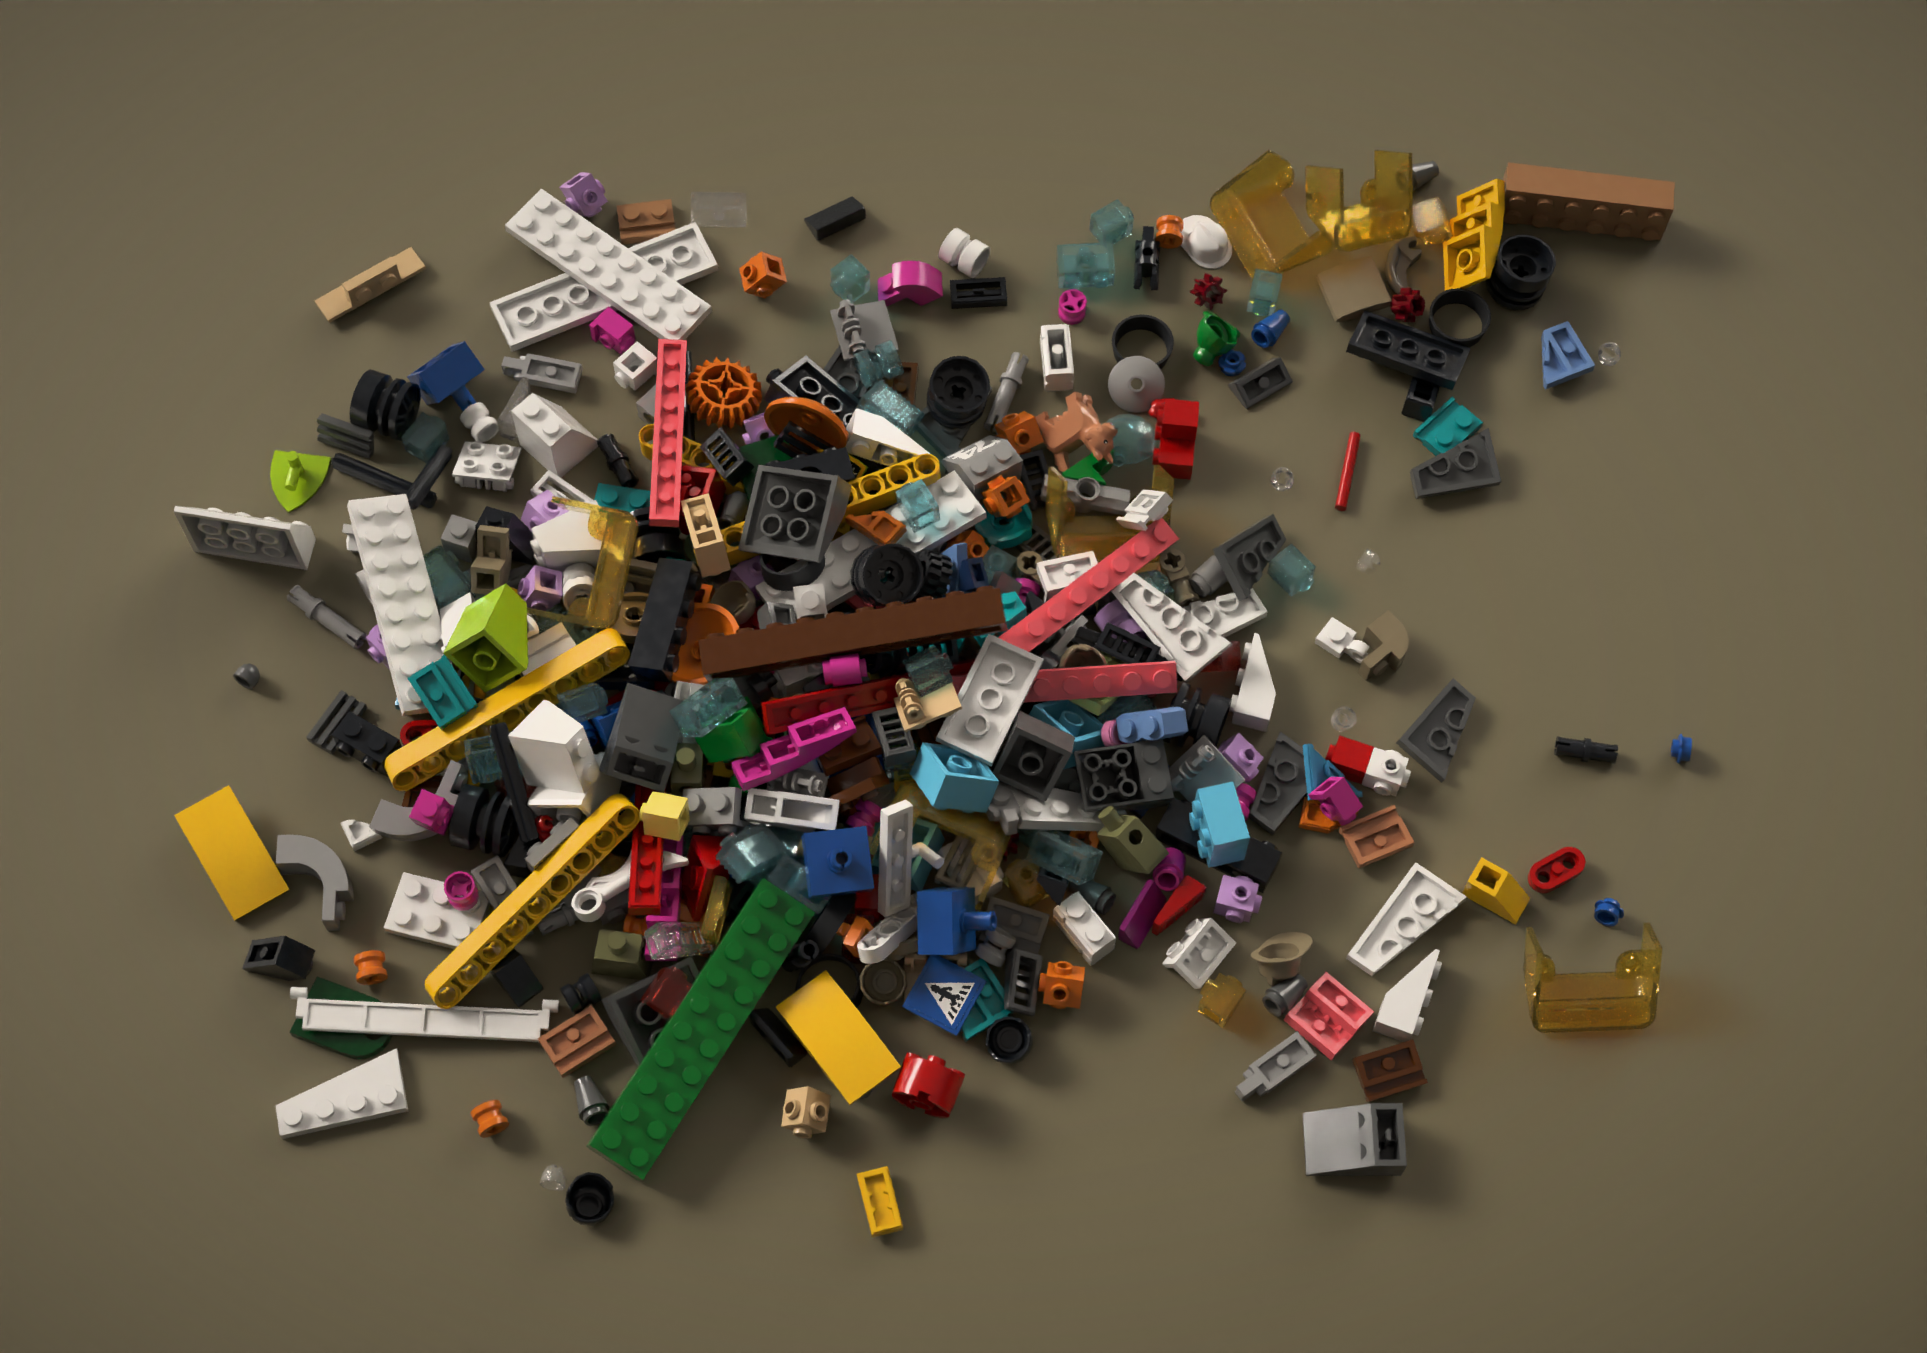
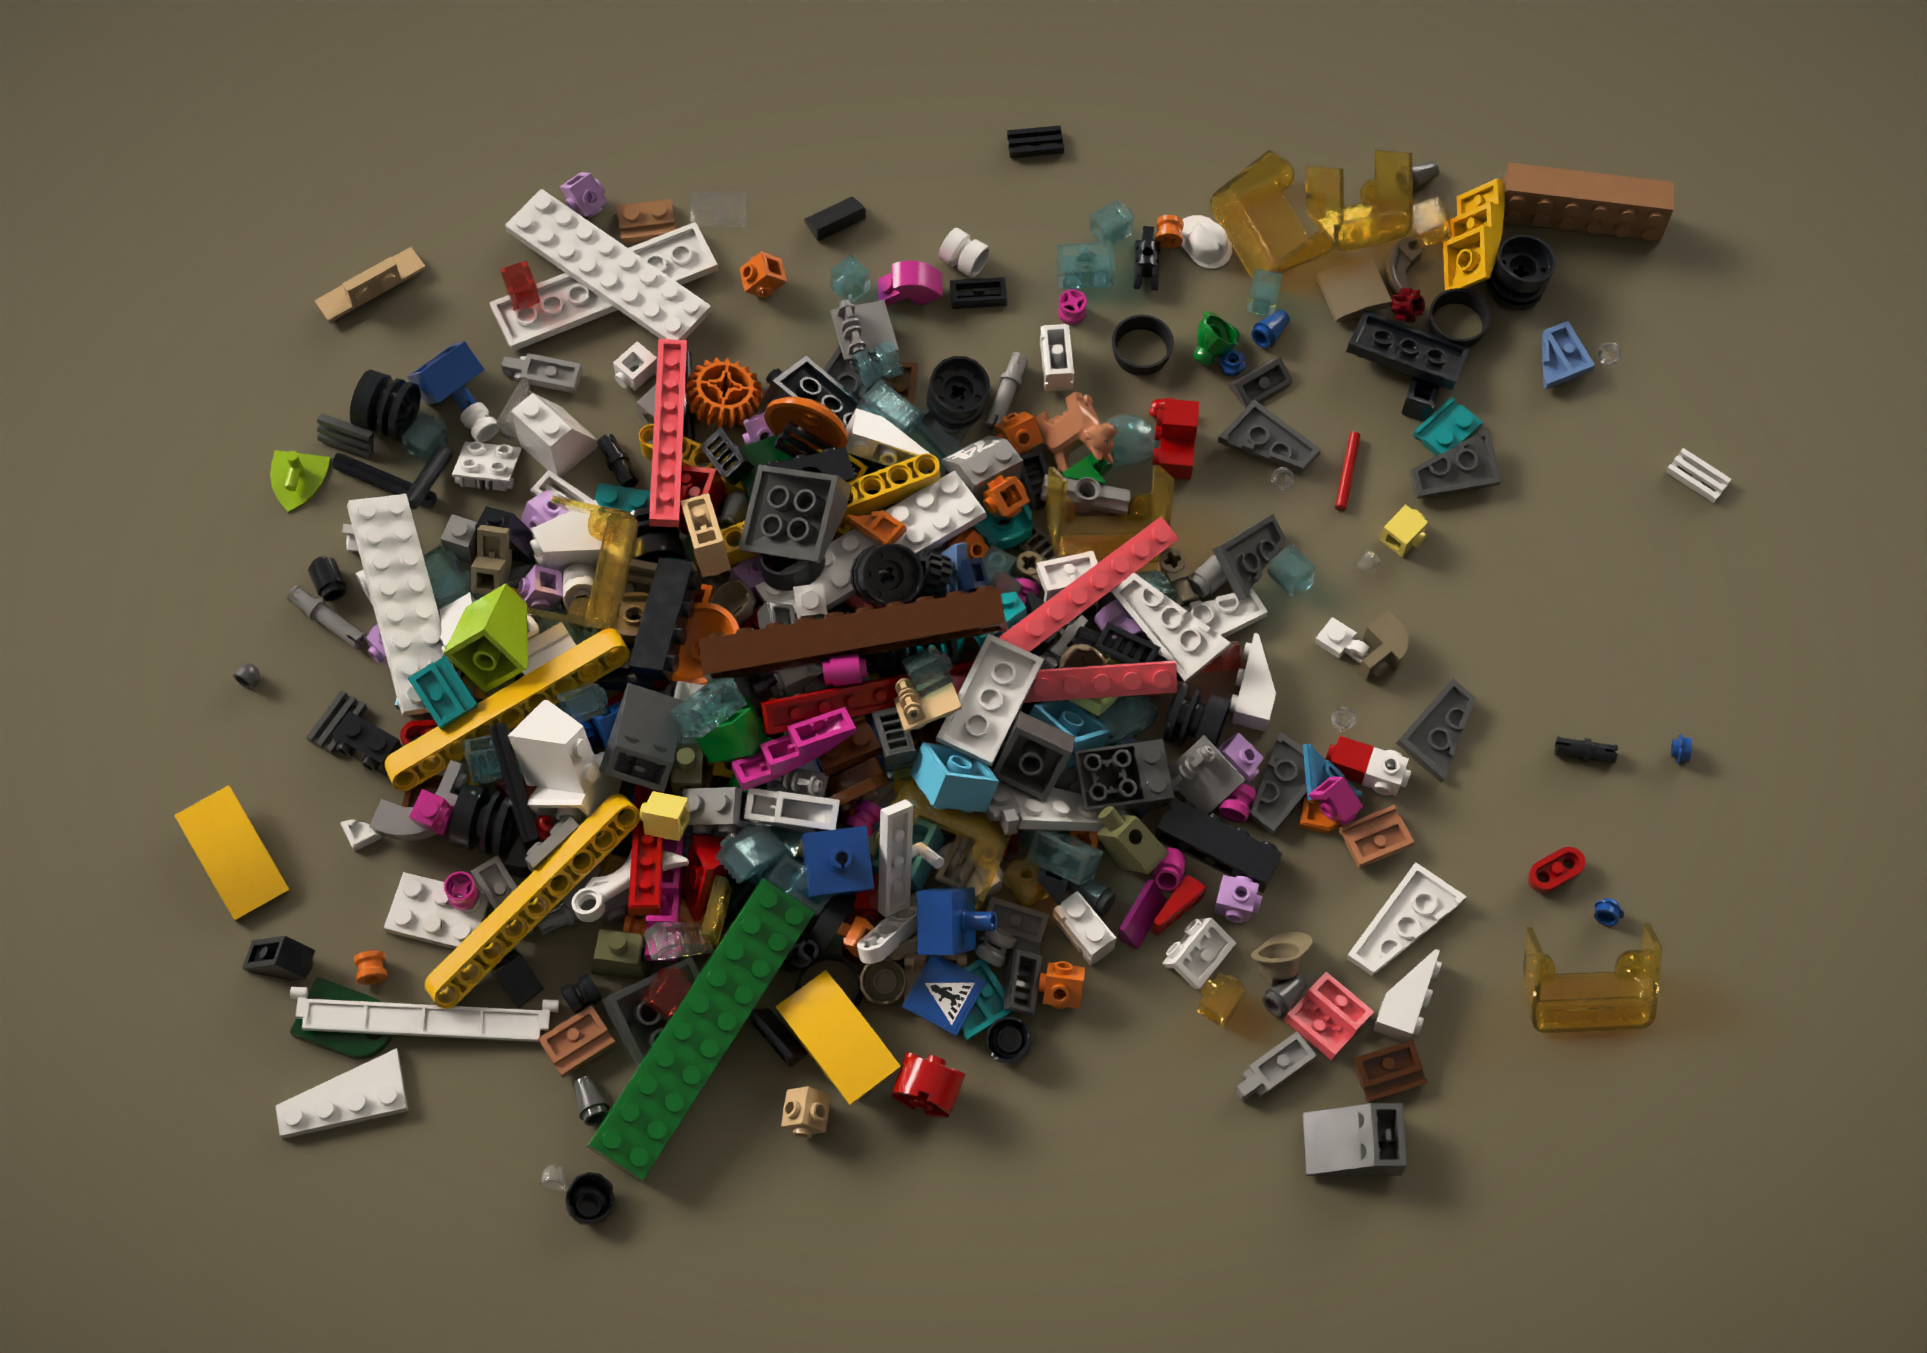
(247, 536): white slope -> none
(309, 856): light grey arch -> none
(327, 578): none -> black brick
(489, 1118): orange wheel -> none
(520, 285): none -> clear red brick
(613, 331): dark pink brick -> none
(879, 1201): yellow plate -> none
(917, 505): clear light blue brick -> none
(1034, 138): none -> black tile
(1110, 734): bright pink tile -> none
(1120, 383): light grey dish -> none
(1146, 507): white plate -> none
(1152, 724): medium blue brick -> none
(1208, 291): dark red gear -> none
(1219, 824): medium azure brick -> none
(1269, 438): none -> dark grey wing
(1404, 531): none -> light yellow brick
(1496, 891): yellow slope -> none
(1700, 471): none -> white tile

